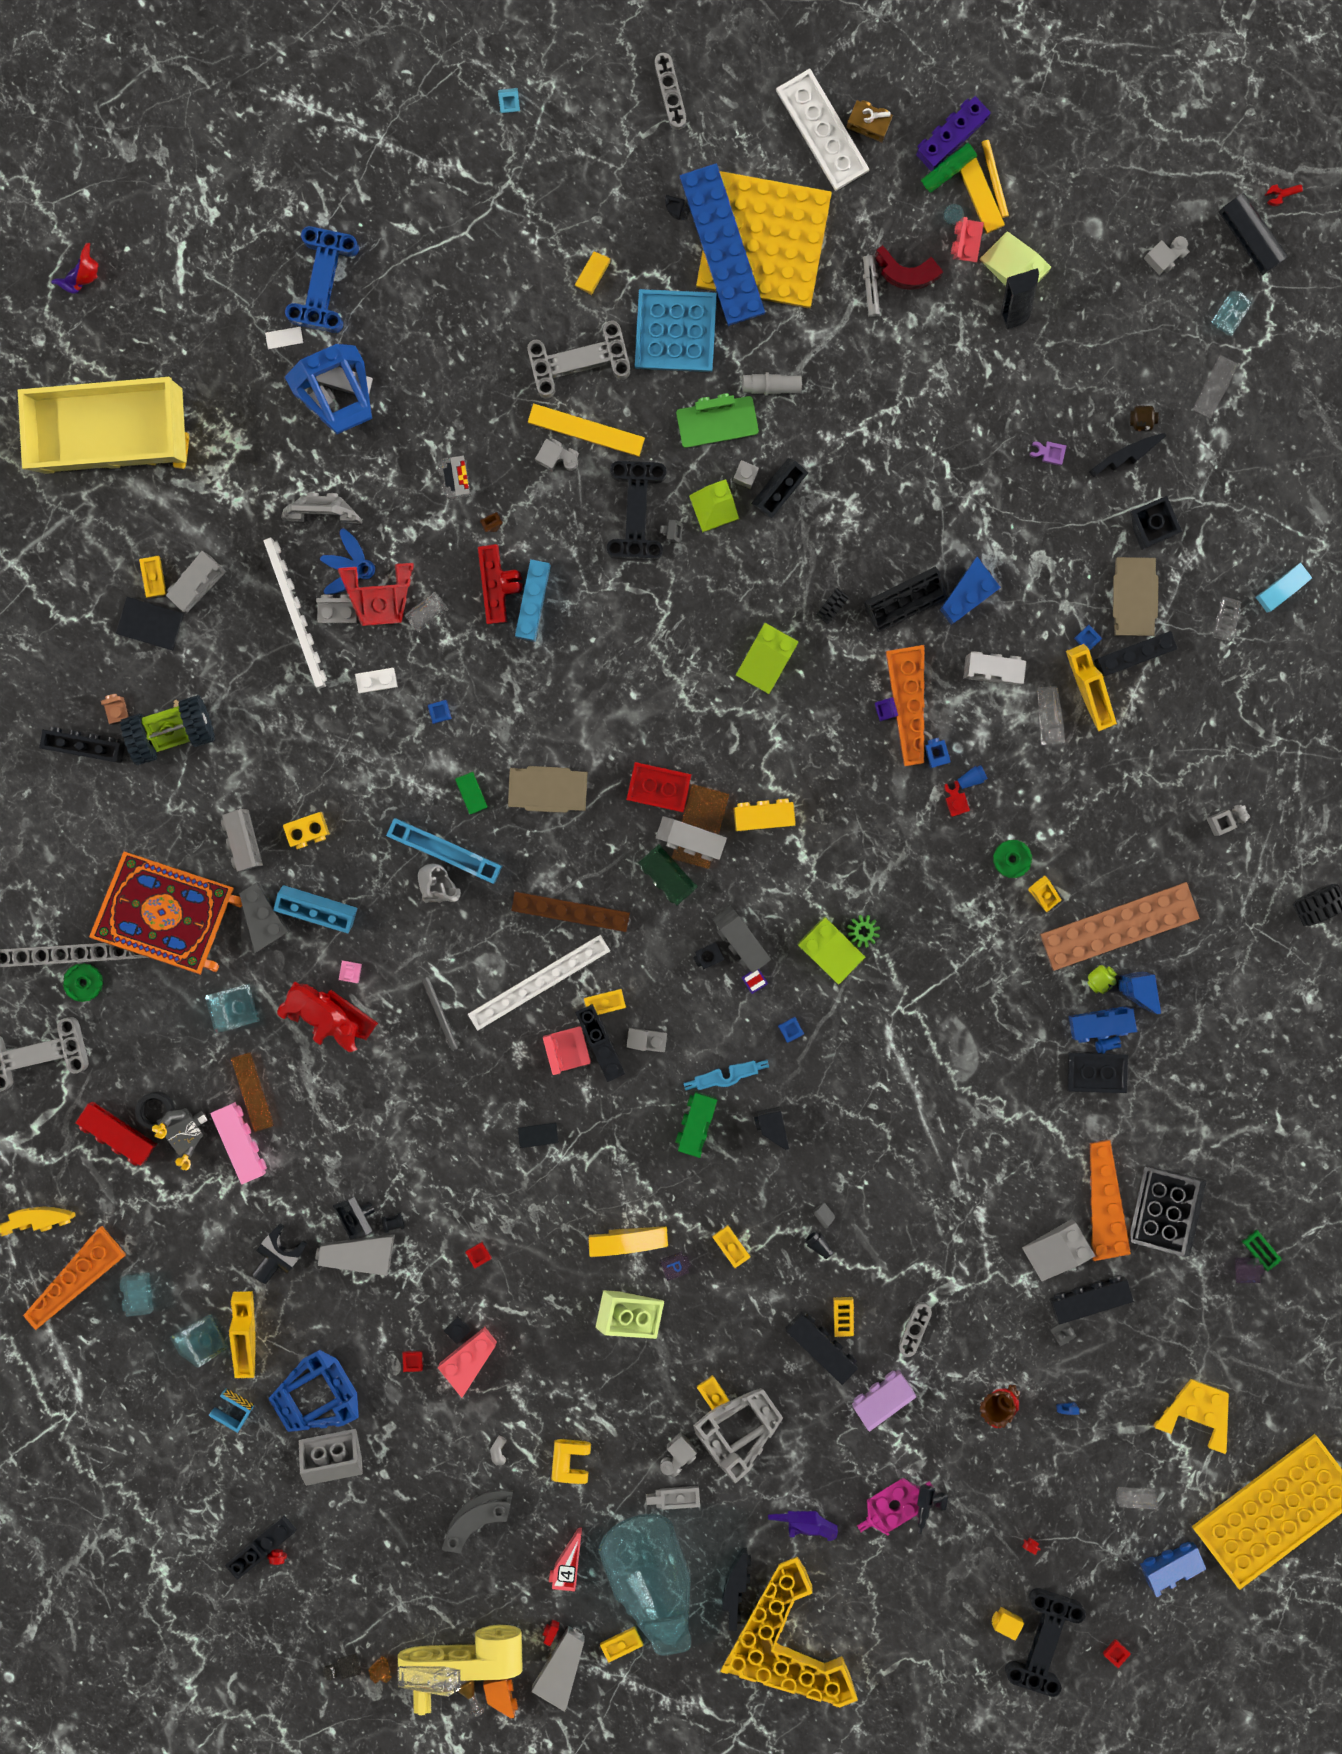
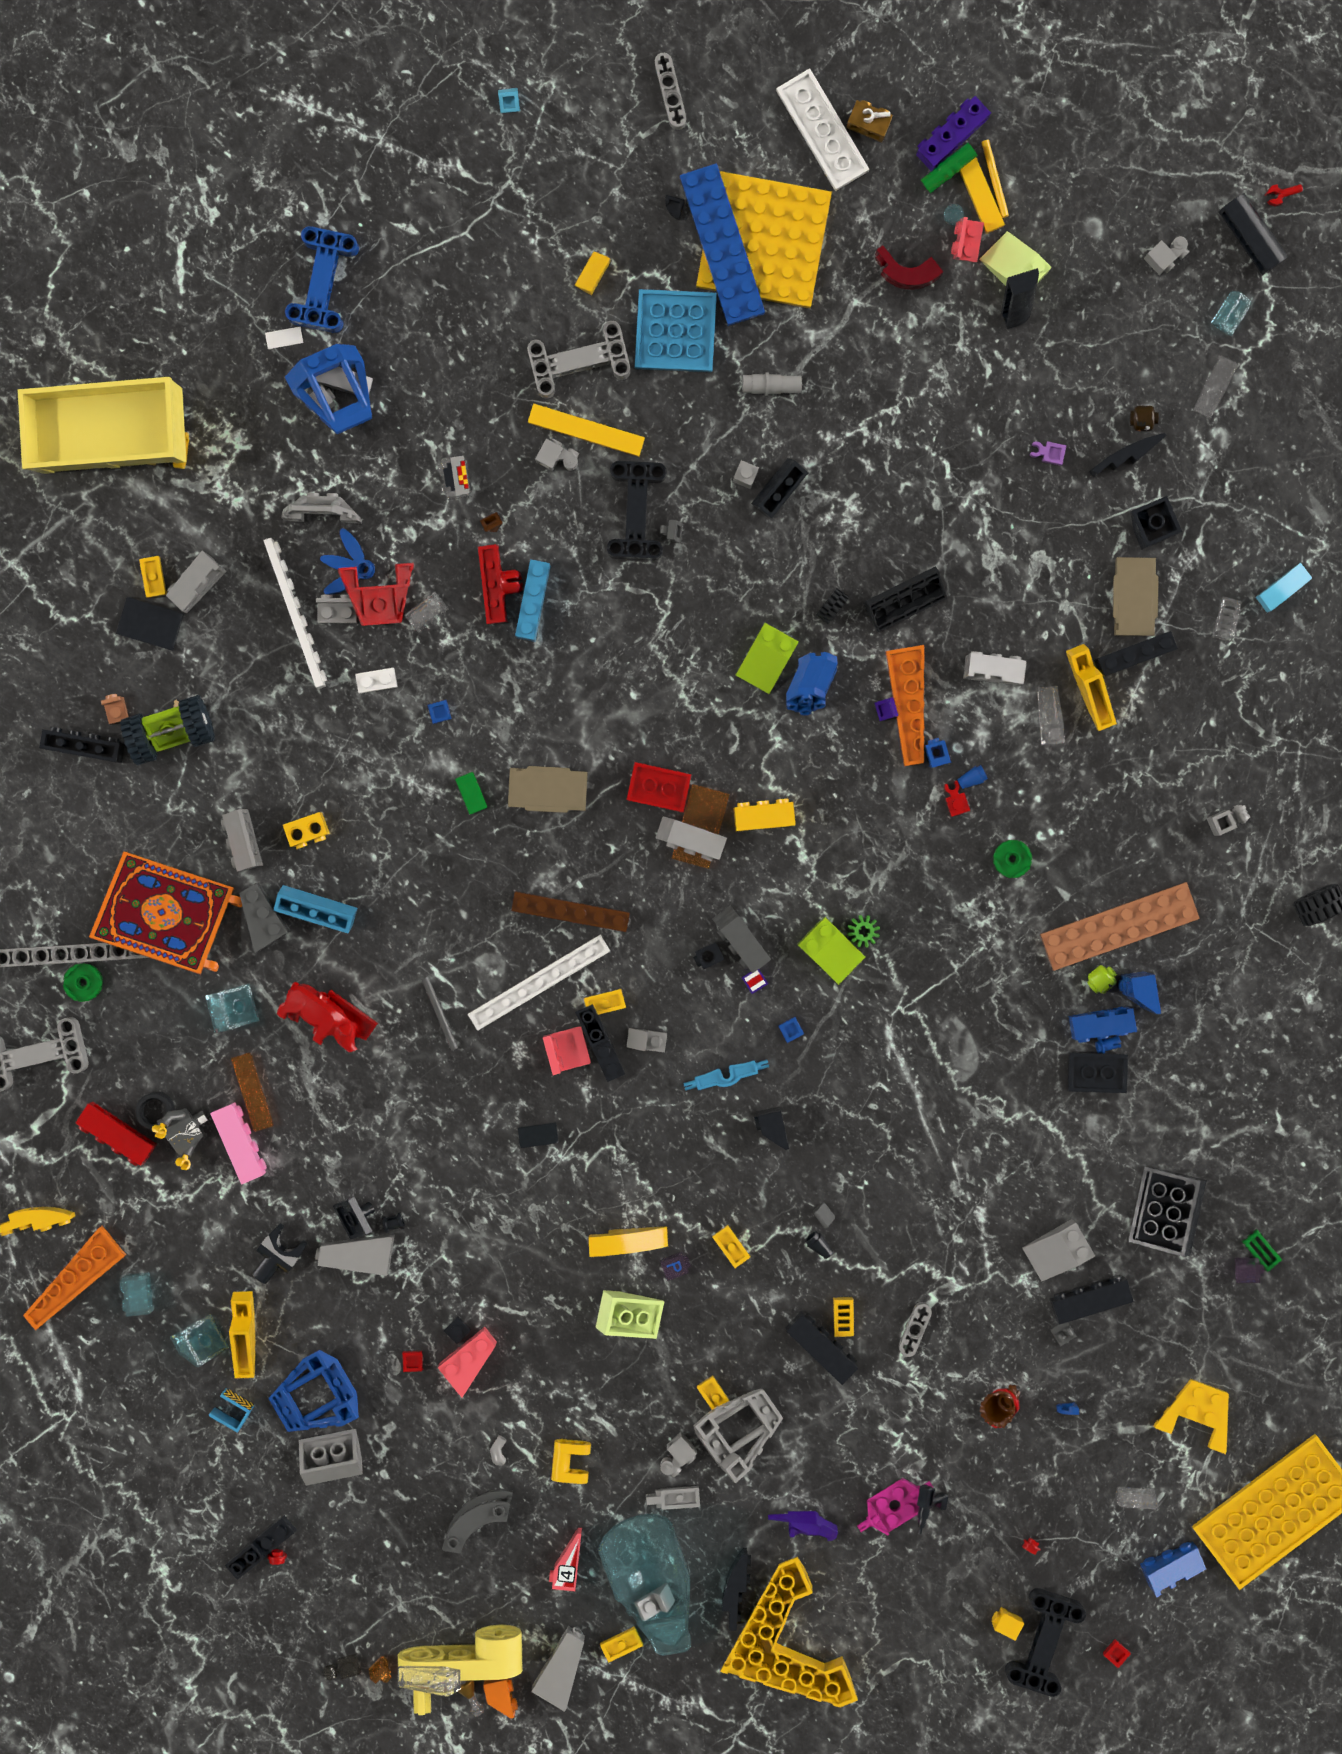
(82, 274): red hair -> none
(350, 971): bright pink tile -> none
(436, 884): light grey head -> none
(444, 850): dark azure arch -> none
(478, 1254): red plate -> none
(550, 1632): red plate -> none
(654, 1602): none -> light grey slope
(667, 875): clear green brick -> none
(696, 1124): green wedge -> none
(714, 506): lime slope -> none
(717, 420): bright green bracket -> none
(811, 683): none -> blue brick
(869, 262): light grey pin -> none
(883, 1399): lavender slope -> none
(969, 592): blue wedge -> none
(1045, 893): yellow slope -> none
(1088, 637): blue tile -> none
(1108, 1223): orange wing -> none

